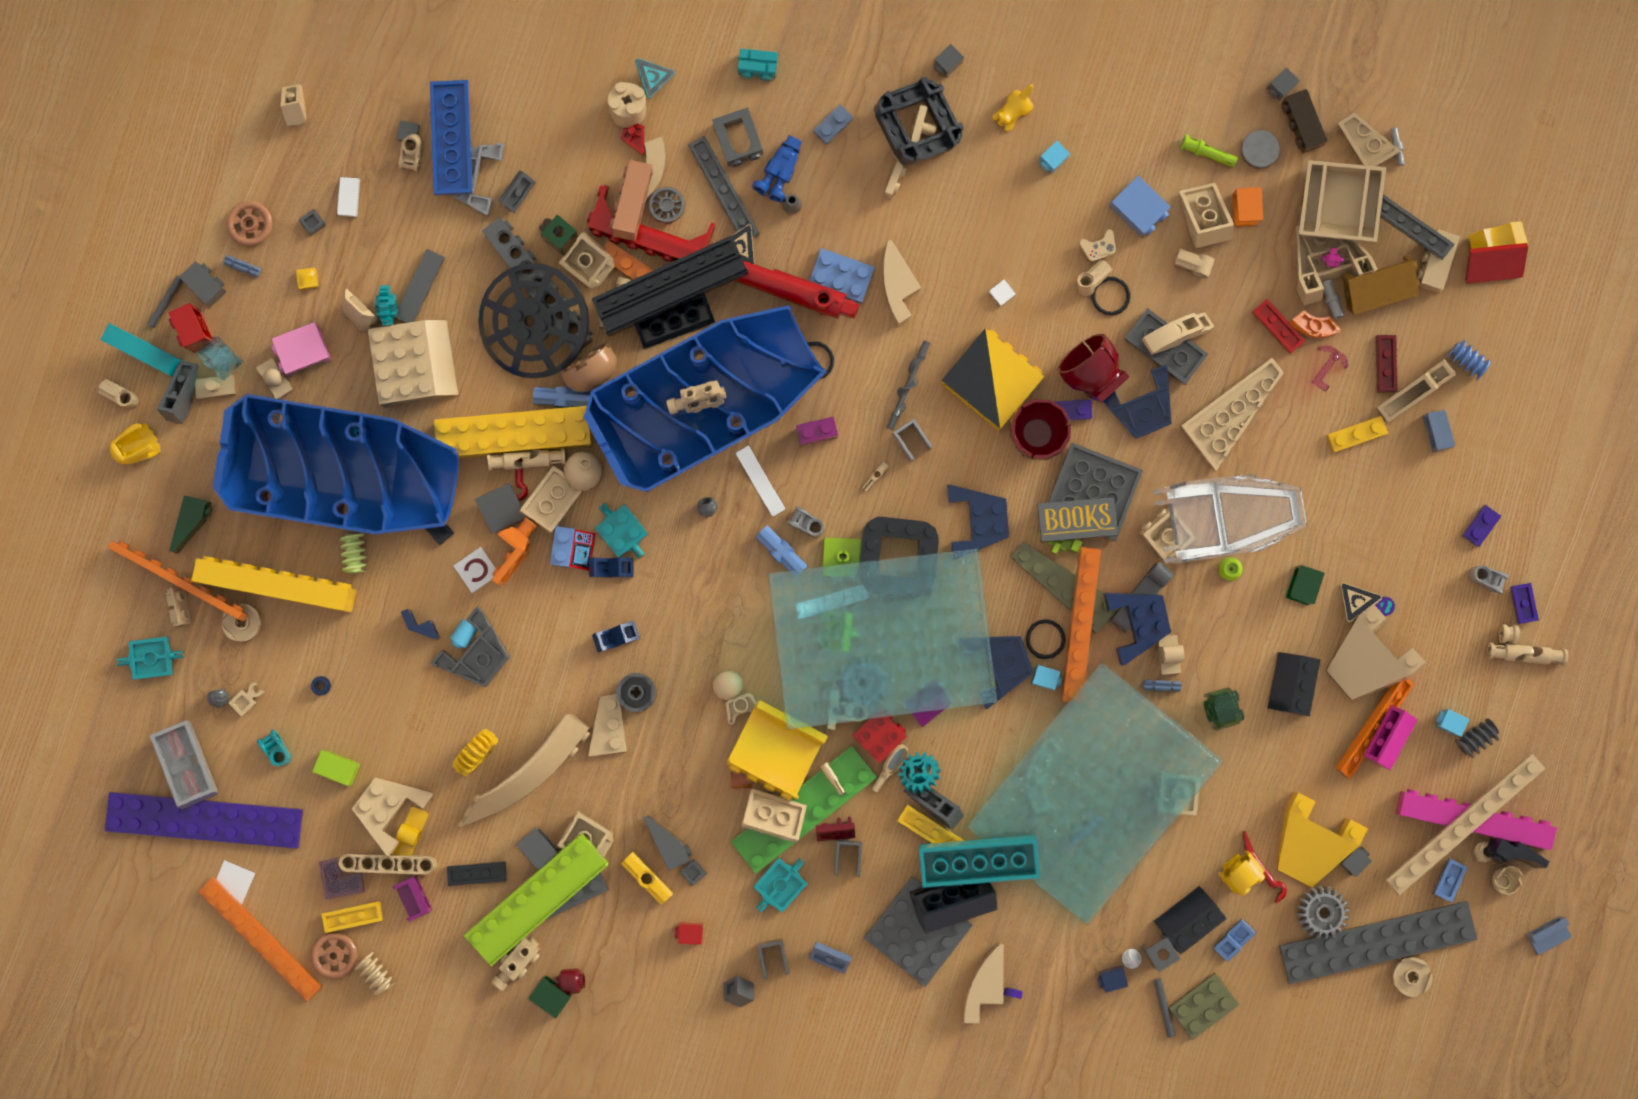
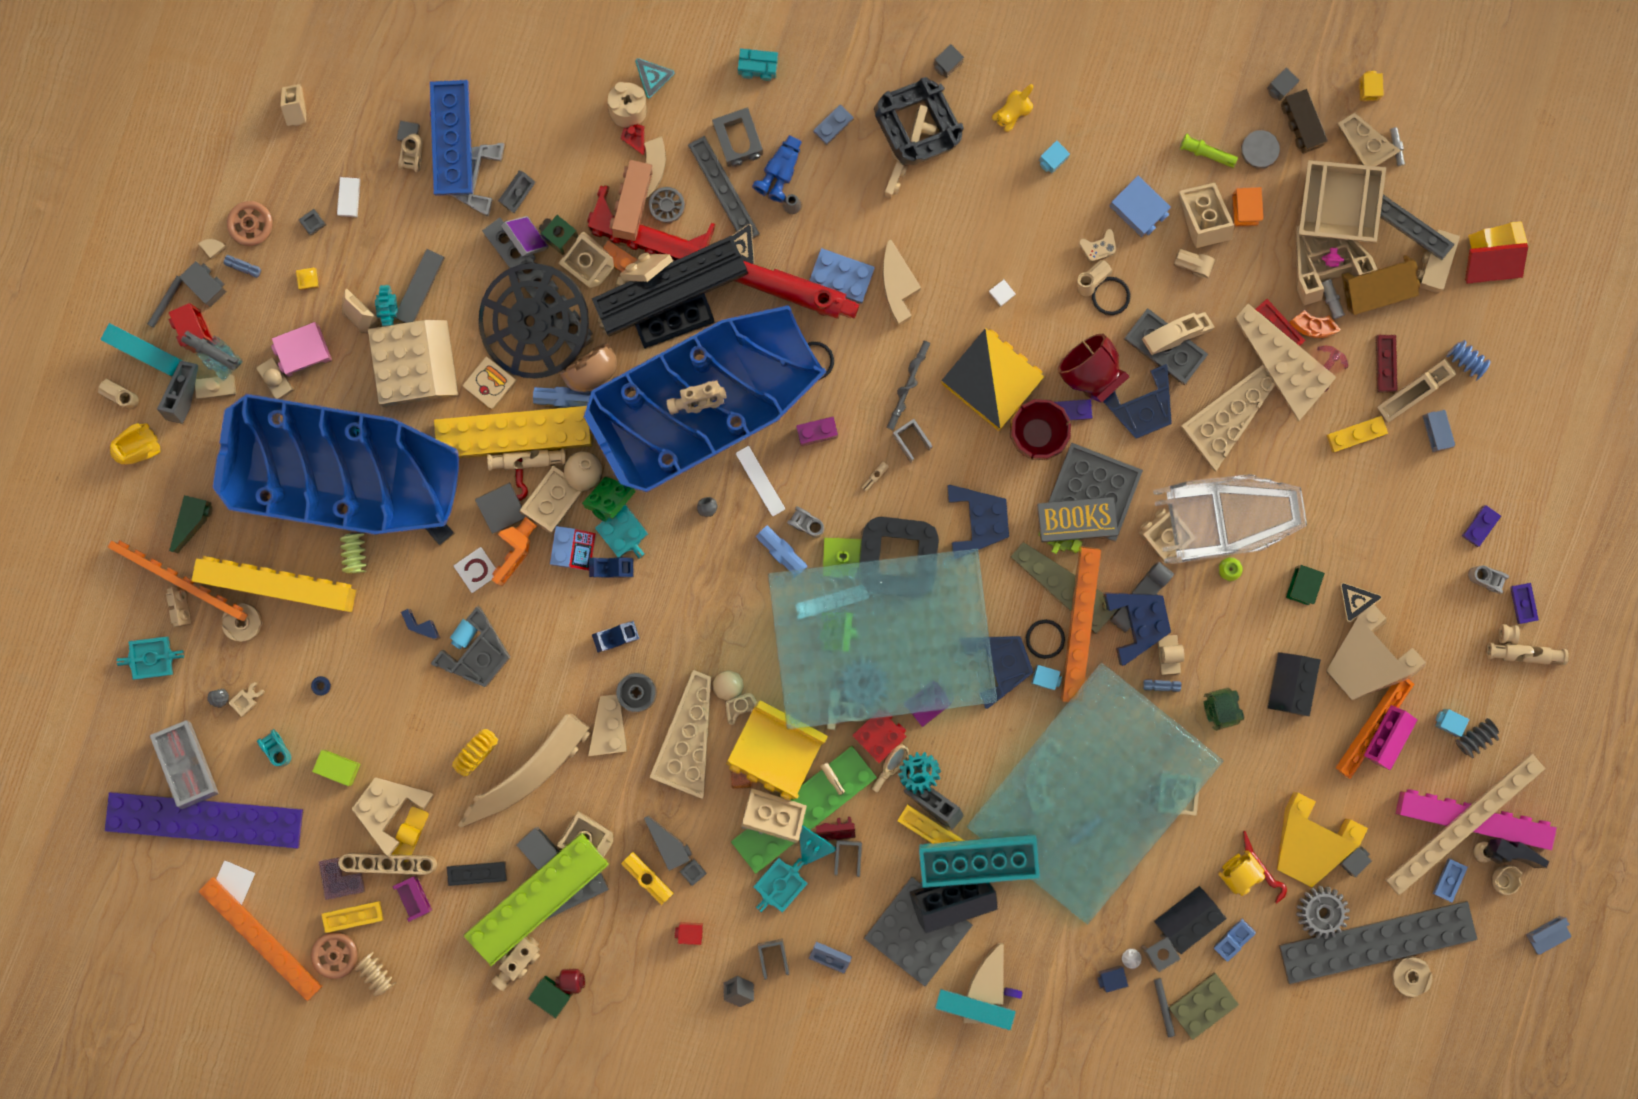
(204, 347): none -> dark grey pin
(212, 247): none -> tan tile
(489, 383): none -> tan tile
(524, 236): none -> dark purple tile
(608, 498): none -> green plate
(646, 267): none -> tan plate
(685, 746): none -> tan wing
(813, 846): none -> teal piece
(975, 1009): none -> teal tile
(1289, 366): none -> tan wing
(1371, 86): none -> yellow brick
(1386, 606): dark purple tile -> none

